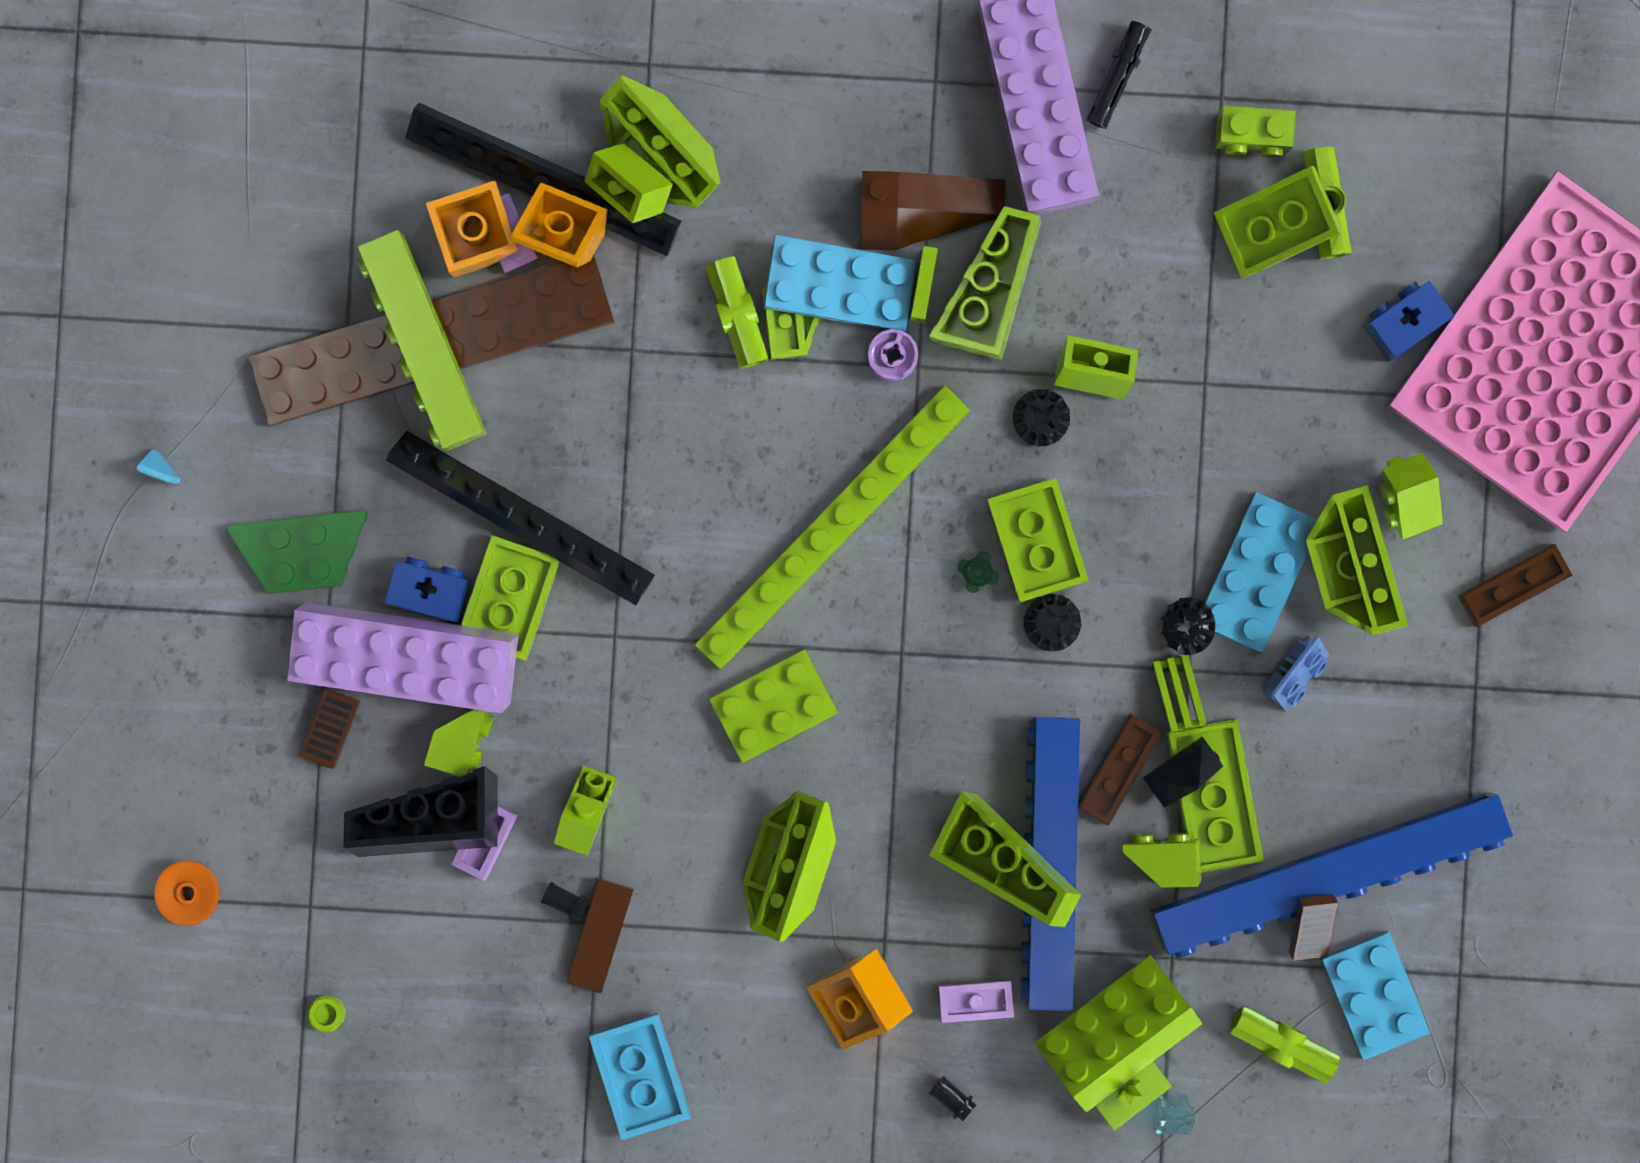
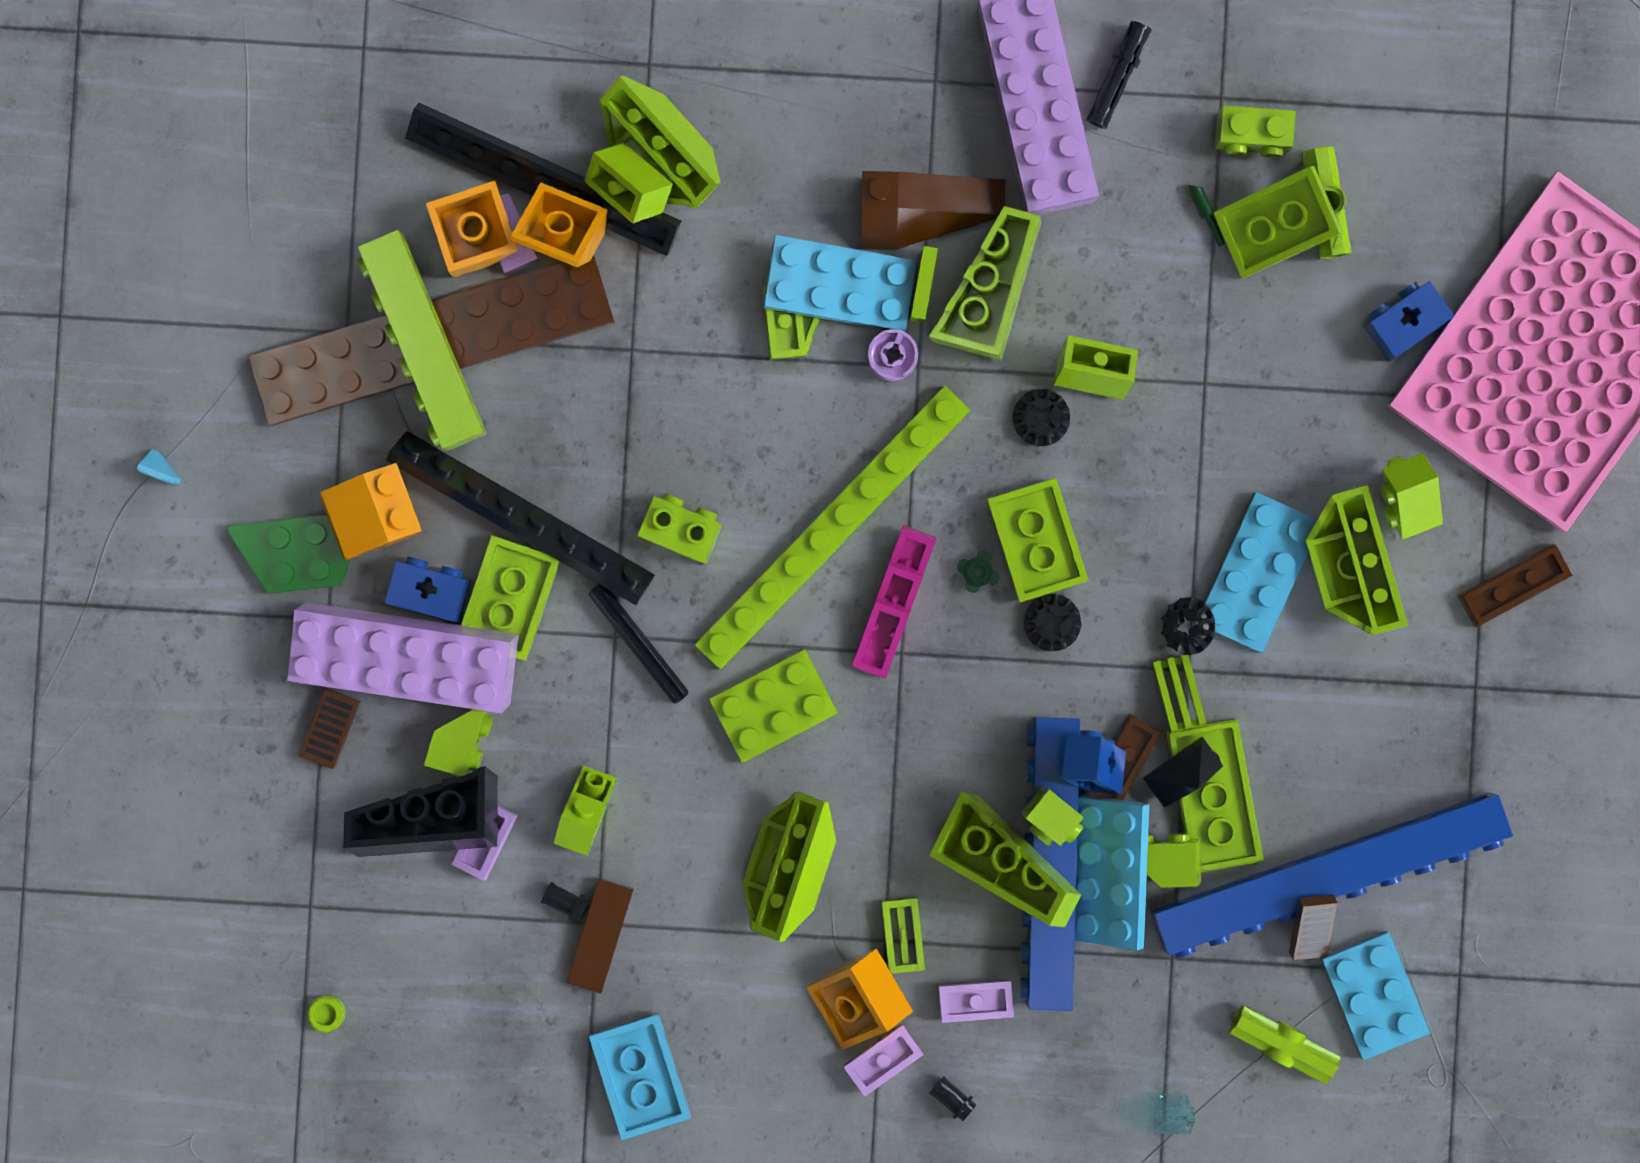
(170, 893): orange piece -> none
(370, 512): none -> light orange slope
(638, 643): none -> black axle
(680, 528): none -> lime brick
(737, 312): lime piece -> none
(883, 1060): none -> lavender plate
(894, 601): none -> dark pink slope
(900, 904): none -> lime tile
(1052, 818): none -> lime brick
(1094, 763): none -> blue brick
(1112, 872): none -> medium azure plate
(1118, 1033): lime brick -> none
(1133, 1096): lime brick -> none
(1205, 210): none -> dark green piece
(1310, 662): medium blue hinge -> none

